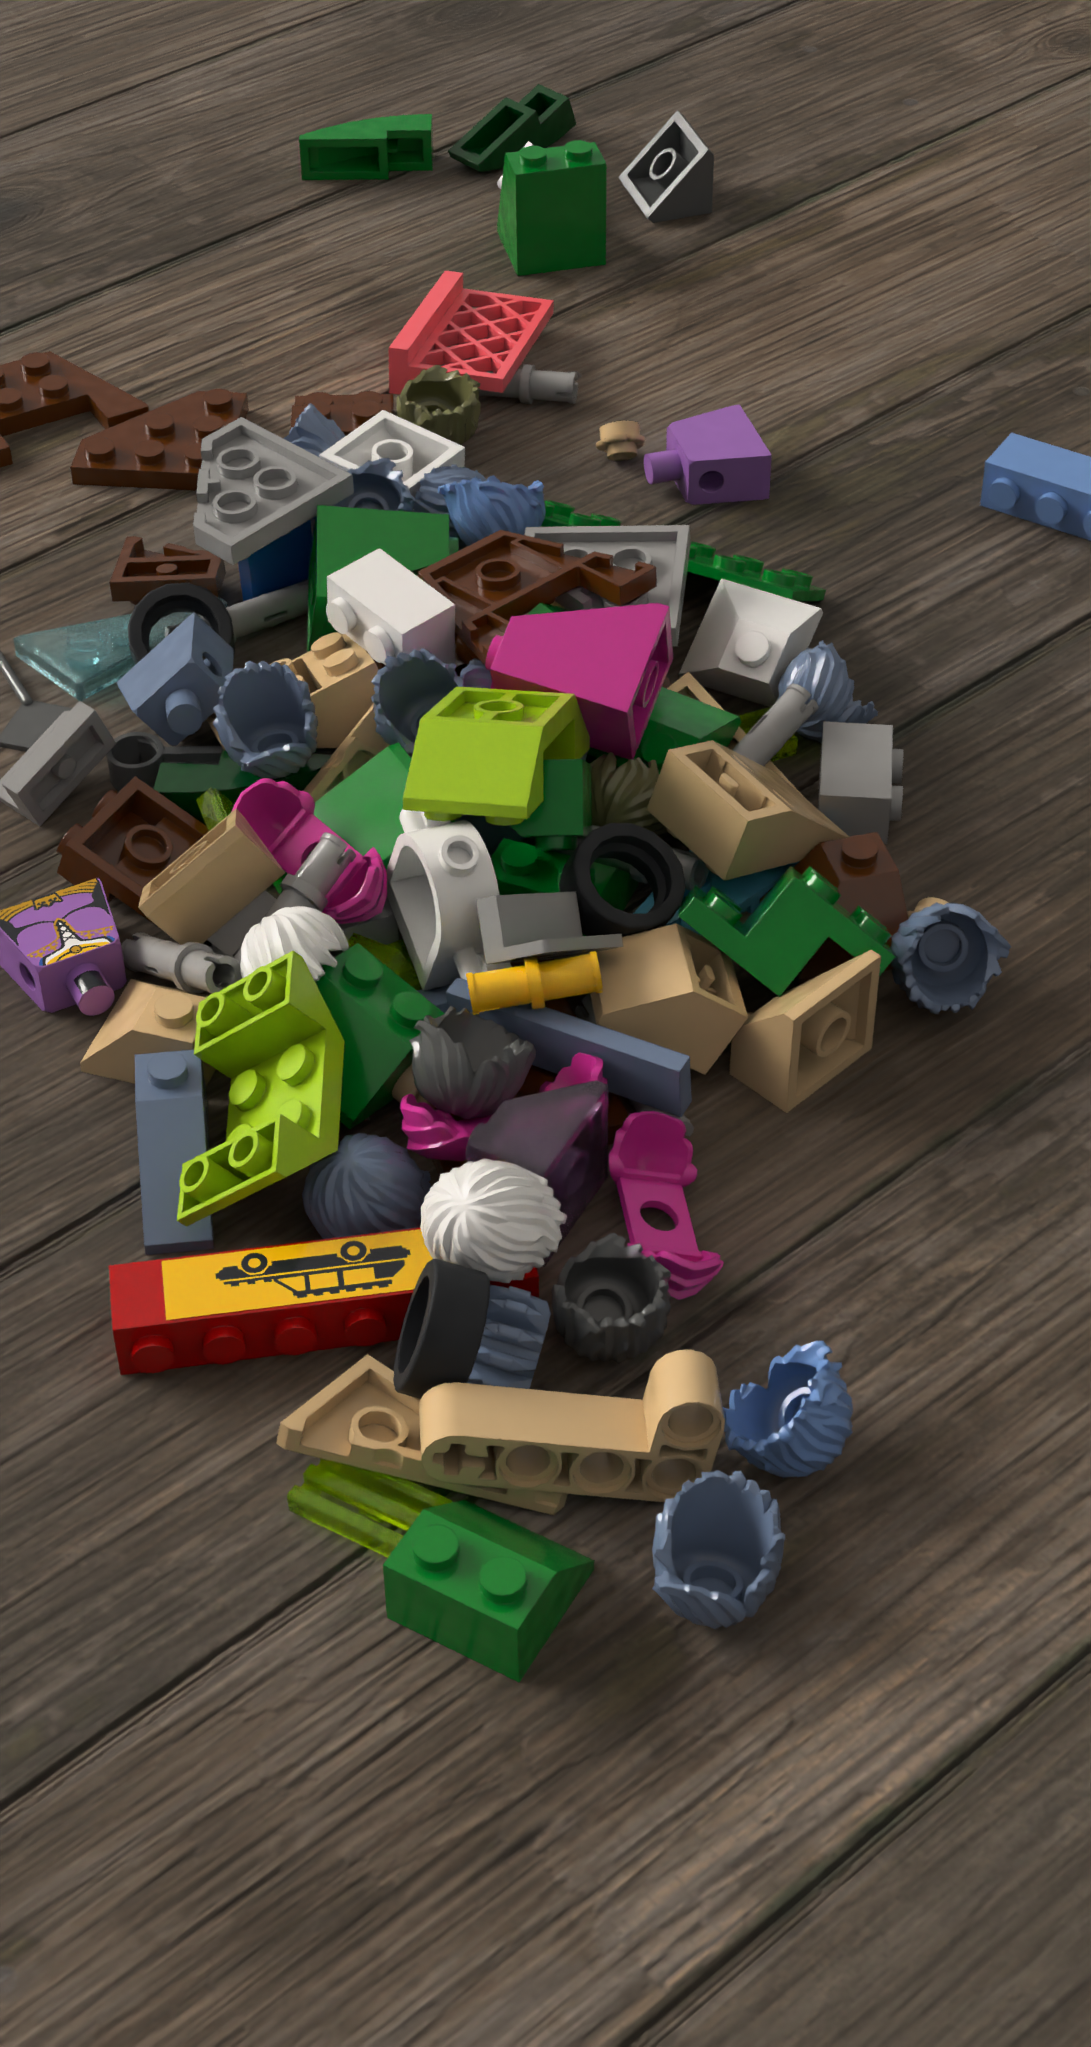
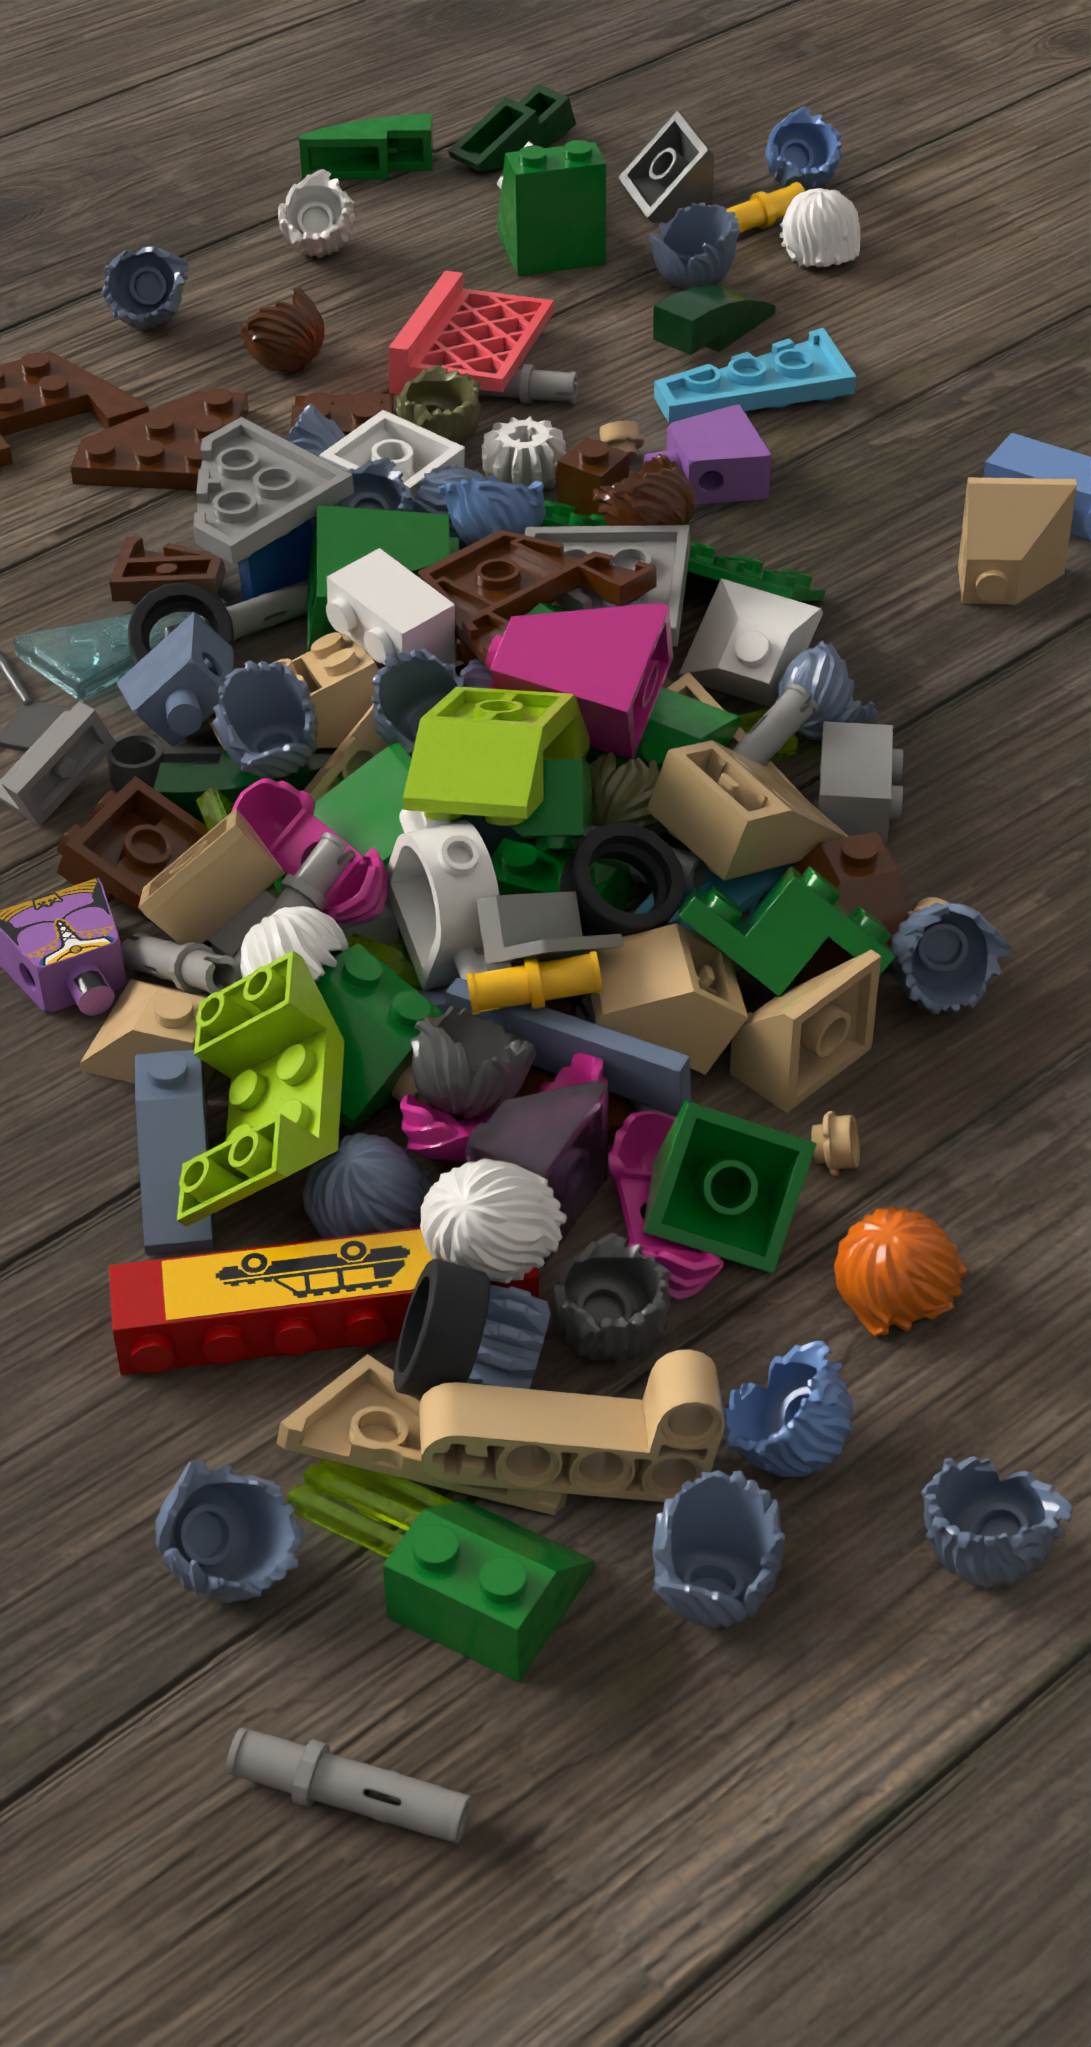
(144, 286): none -> sand blue hair
(227, 1533): none -> sand blue hair
(285, 334): none -> reddish brown hair
(317, 215): none -> white hair
(320, 1776): none -> light grey pin
(523, 452): none -> white gear
(586, 468): none -> reddish brown brick
(651, 497): none -> reddish brown hair
(696, 245): none -> sand blue hair
(707, 318): none -> dark green slope
(726, 1186): none -> green slope
(765, 208): none -> yellow pin
(771, 380): none -> medium azure wing
(803, 150): none -> medium blue hair
(821, 229): none -> white hair
(836, 1142): none -> tan plate
(897, 1269): none -> orange hair
(991, 1527): none -> sand blue hair
(1013, 537): none -> tan slope

